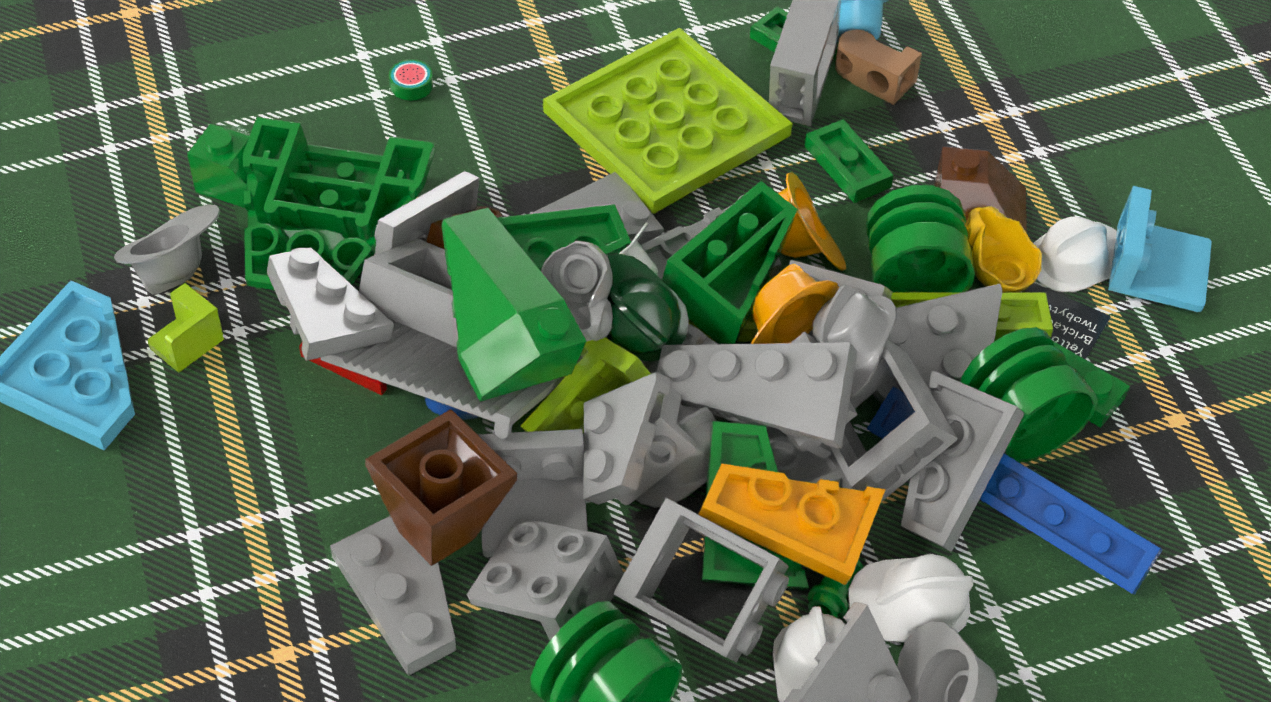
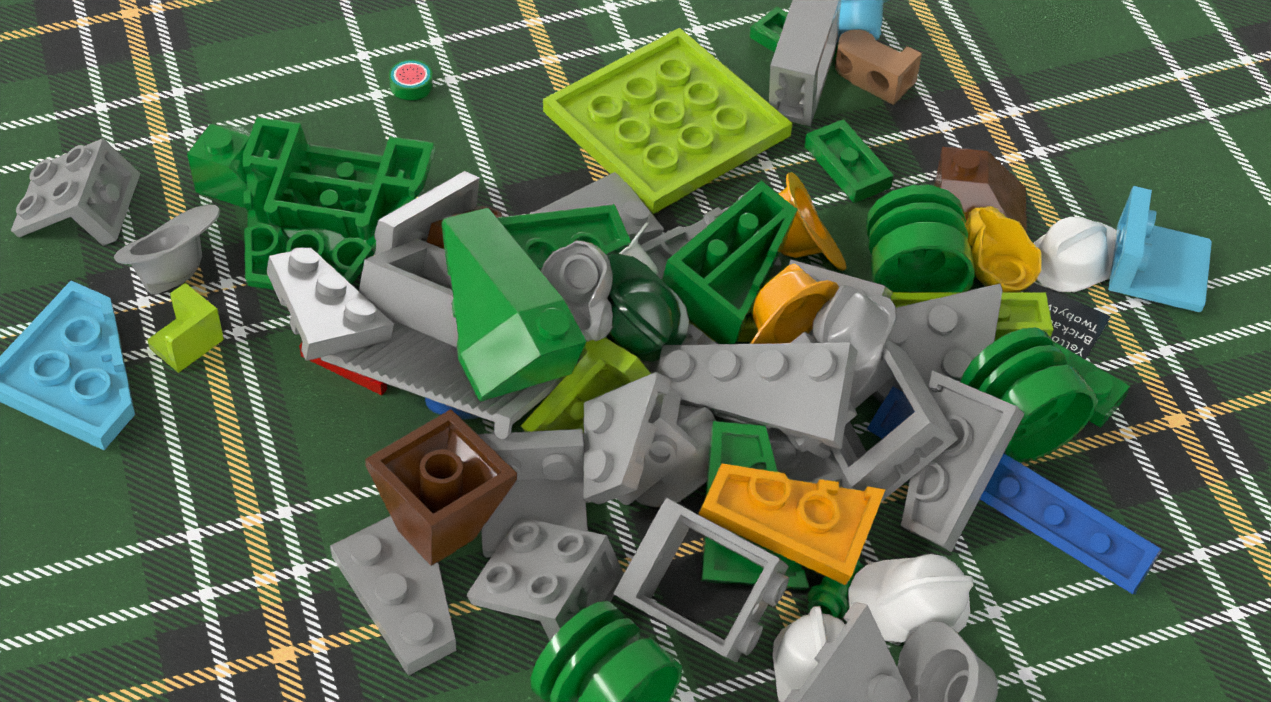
(85, 184): none -> light grey bracket

